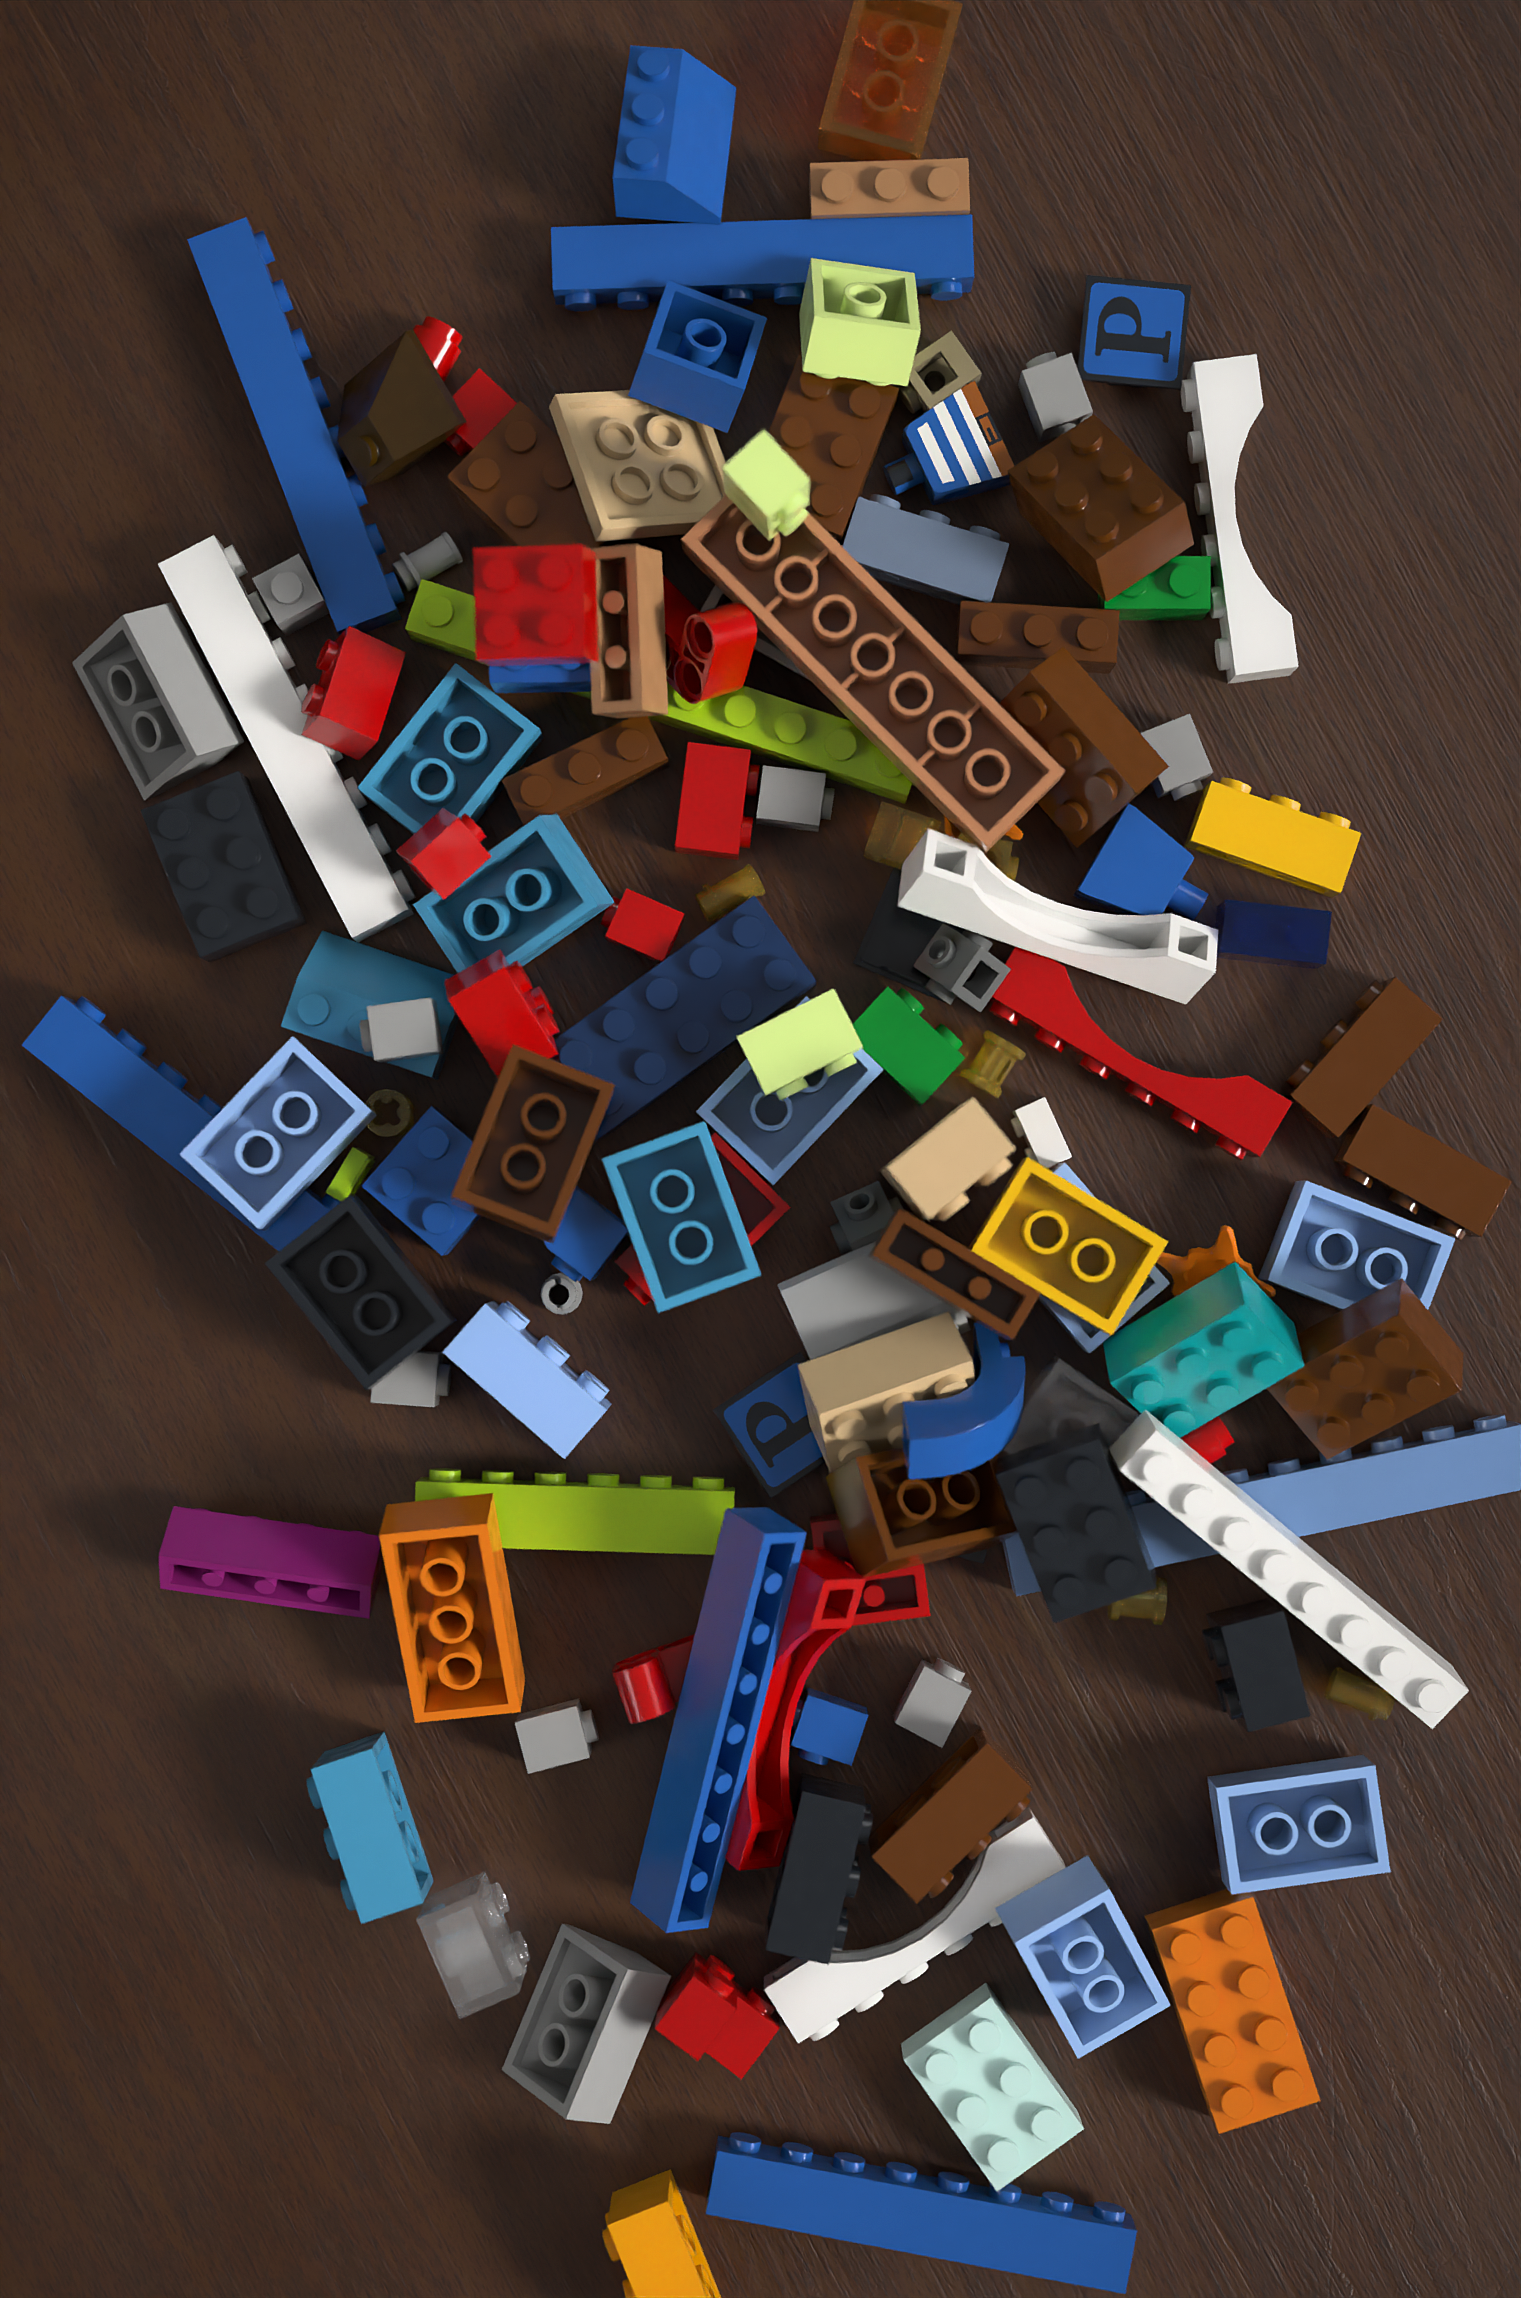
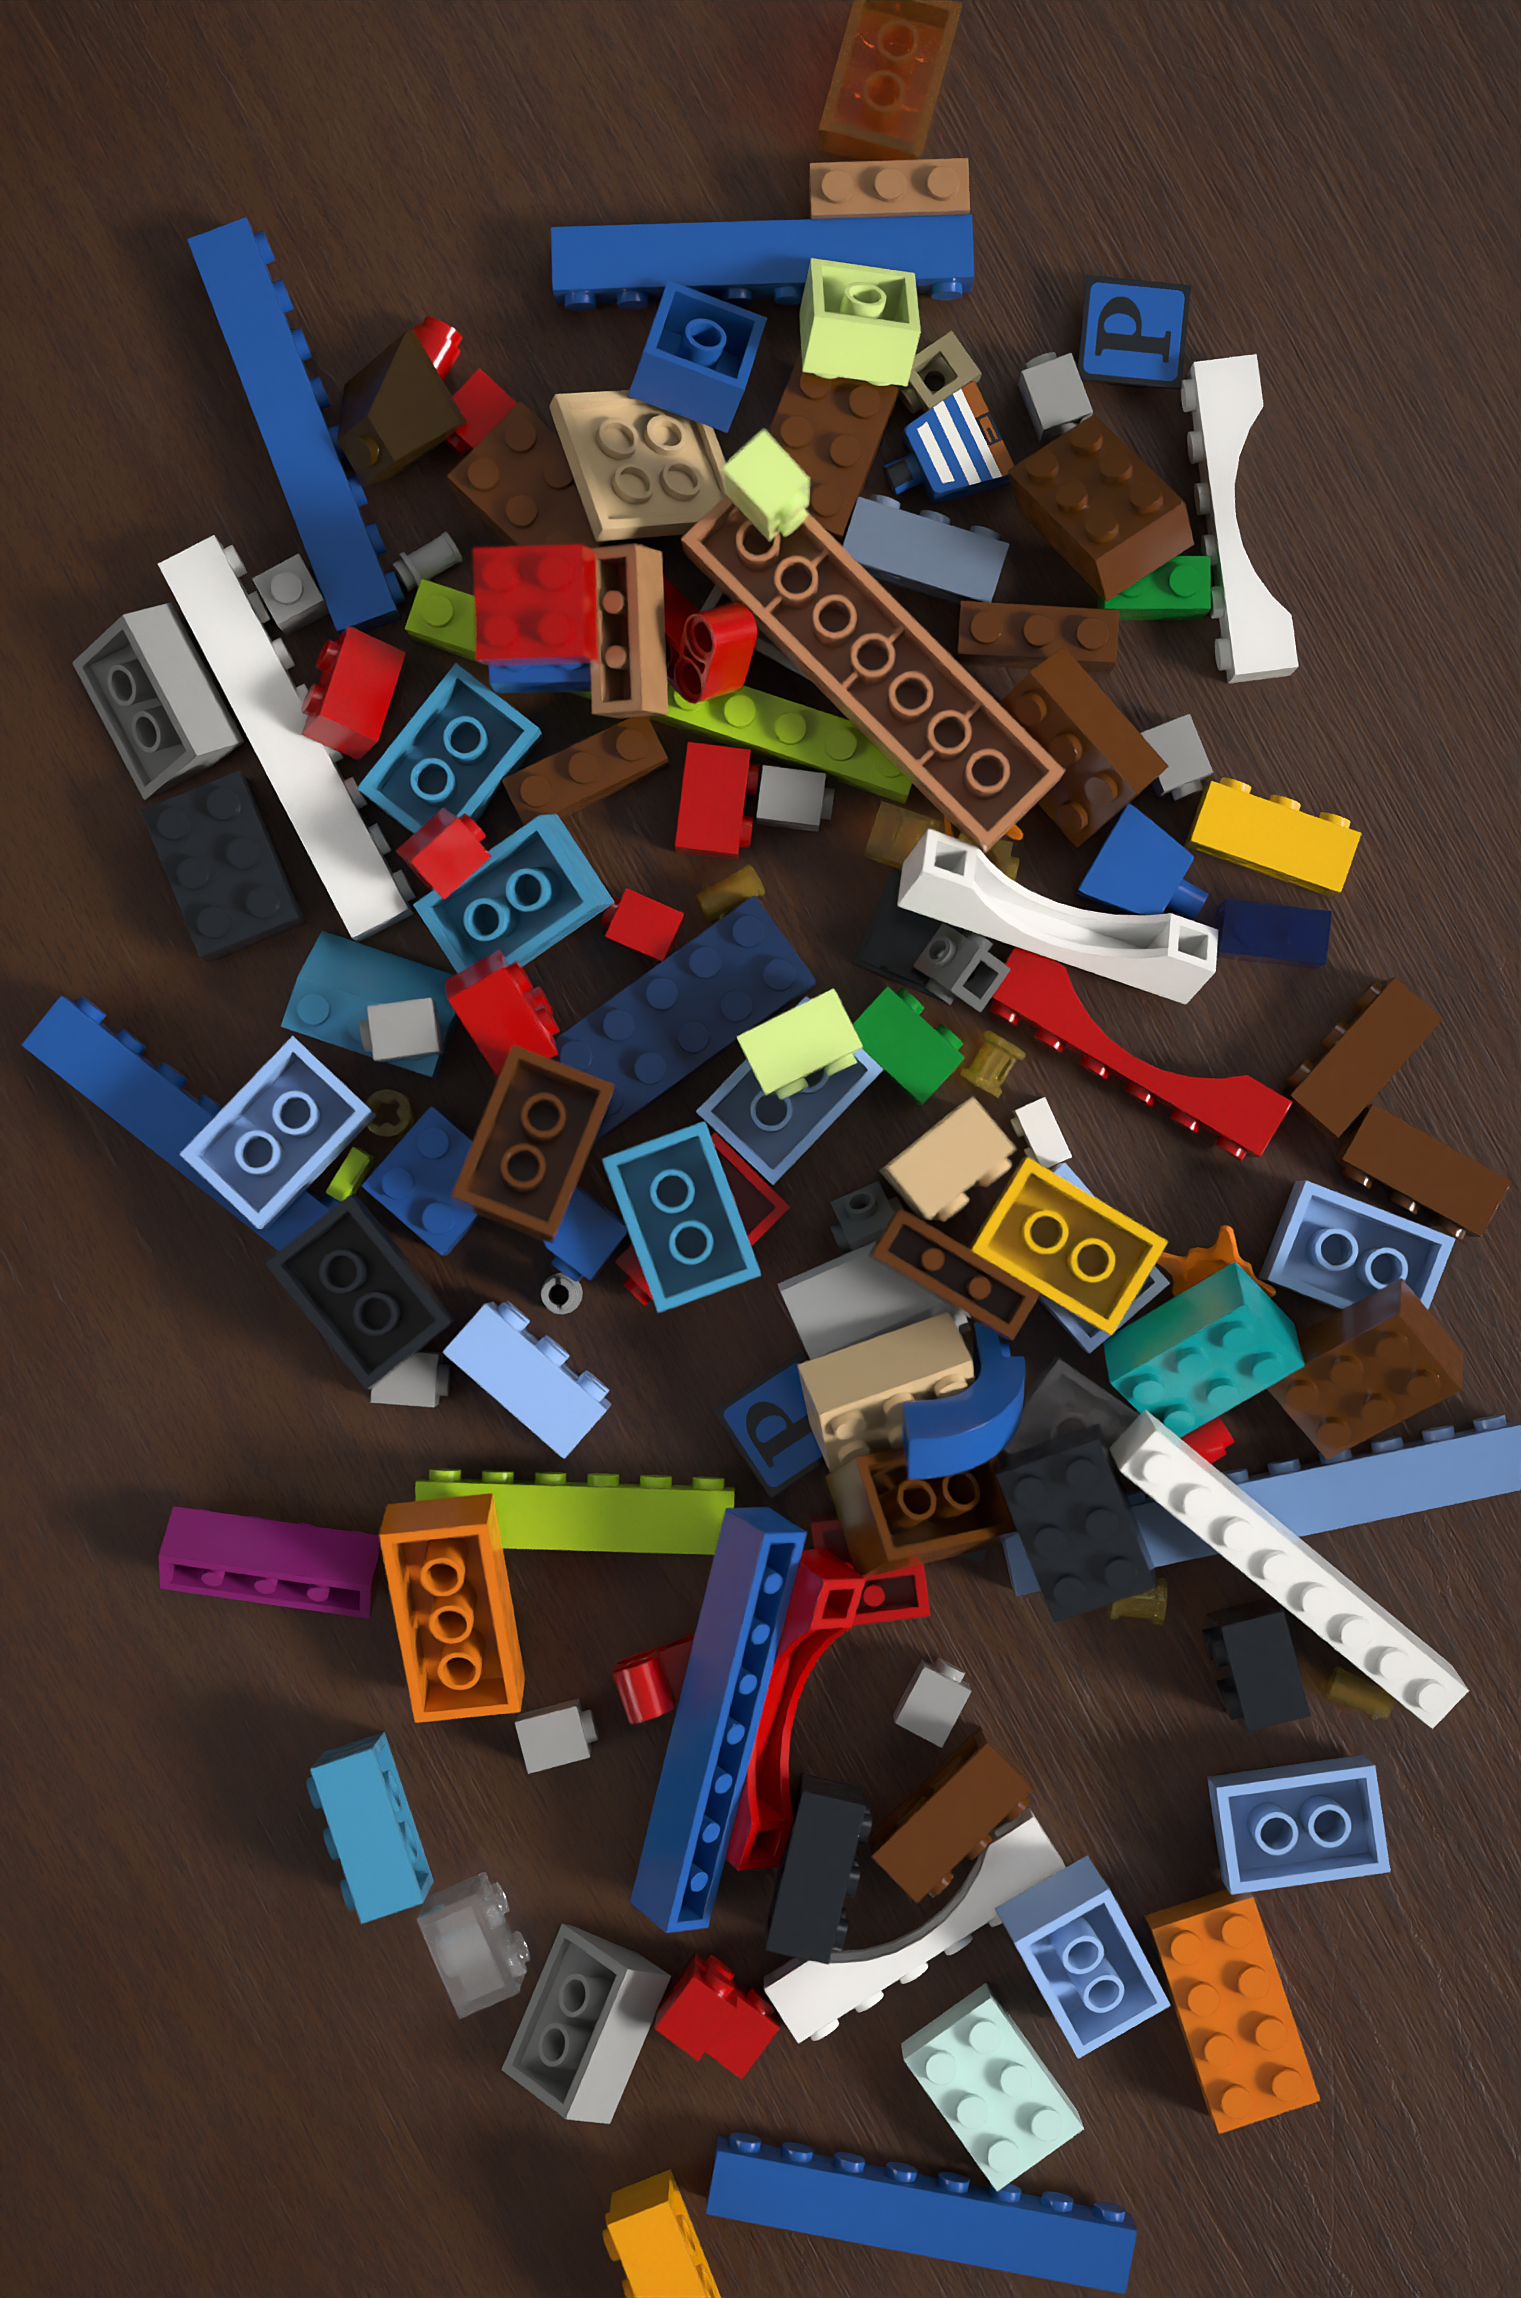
(672, 138): blue slope -> none
(827, 1728): blue brick -> none

